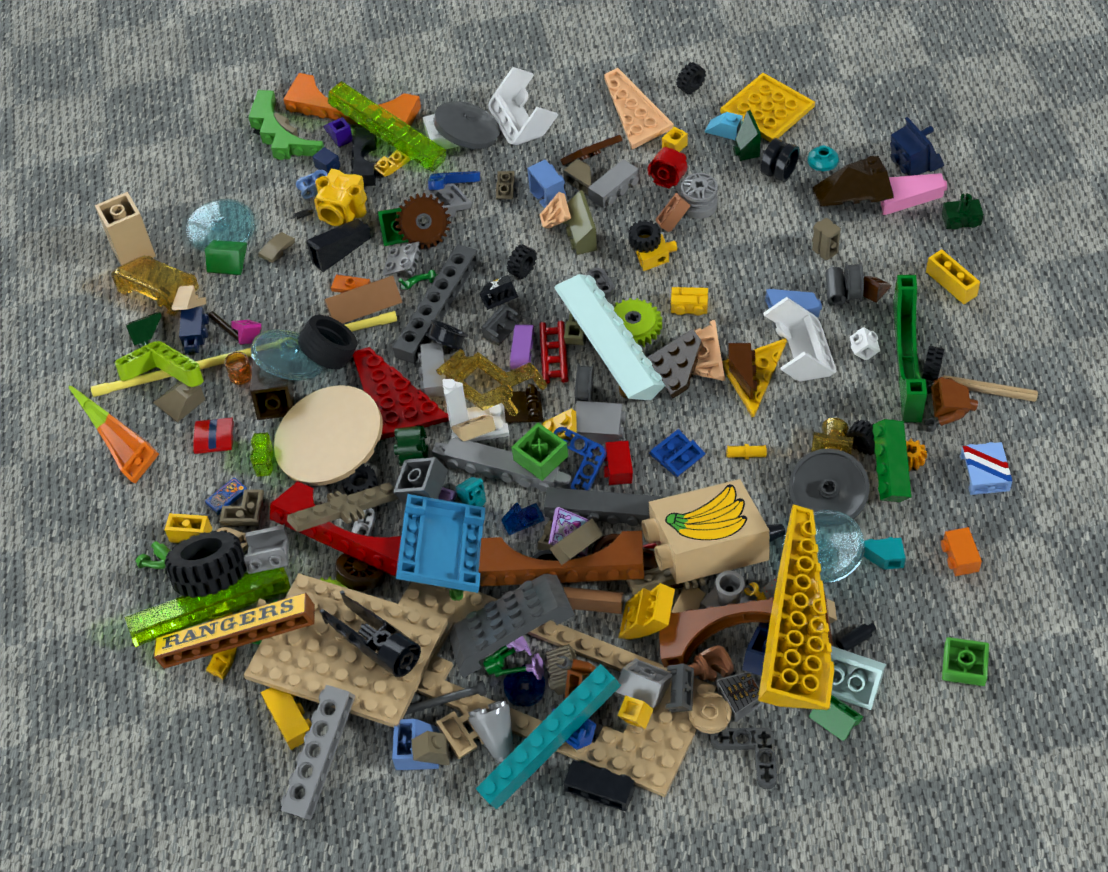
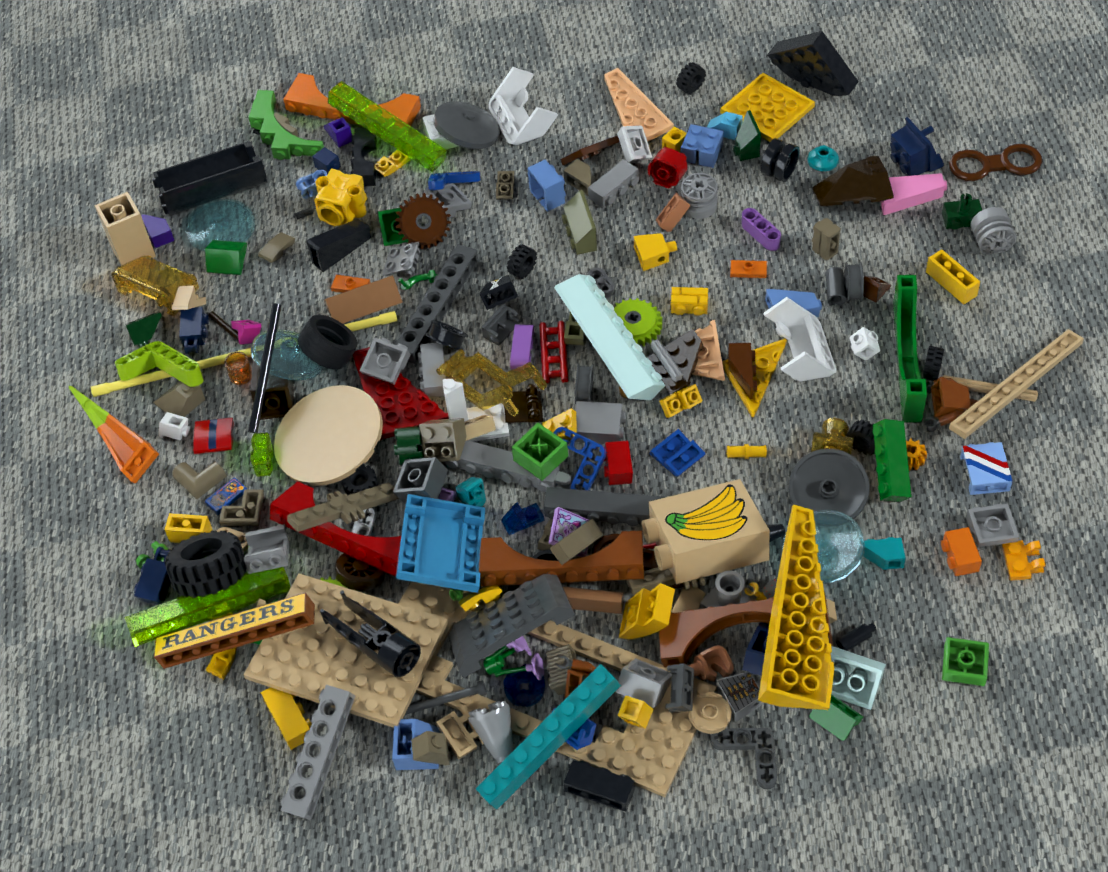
(154, 579): none -> dark blue brick
(157, 230): none -> slope
(173, 426): none -> white brick
(198, 483): none -> dark tan brick
(209, 178): none -> black cylinder
(264, 368): none -> black piece
(385, 360): none -> light grey plate
(443, 438): none -> dark tan slope
(488, 594): none -> yellow slope
(555, 212): light nougat wing -> none
(634, 144): none -> white slope
(643, 228): black tyre -> none
(666, 360): none -> light grey axle
(680, 400): none -> yellow slope
(706, 141): none -> medium blue piece
(748, 269): none -> orange plate
(761, 229): none -> medium lavender beam
(814, 63): none -> black brick
(992, 525): none -> light grey plate
(993, 230): none -> light grey wheel
(995, 162): none -> reddish brown bar
(1015, 384): none -> tan plate
(1017, 562): none -> light orange plate

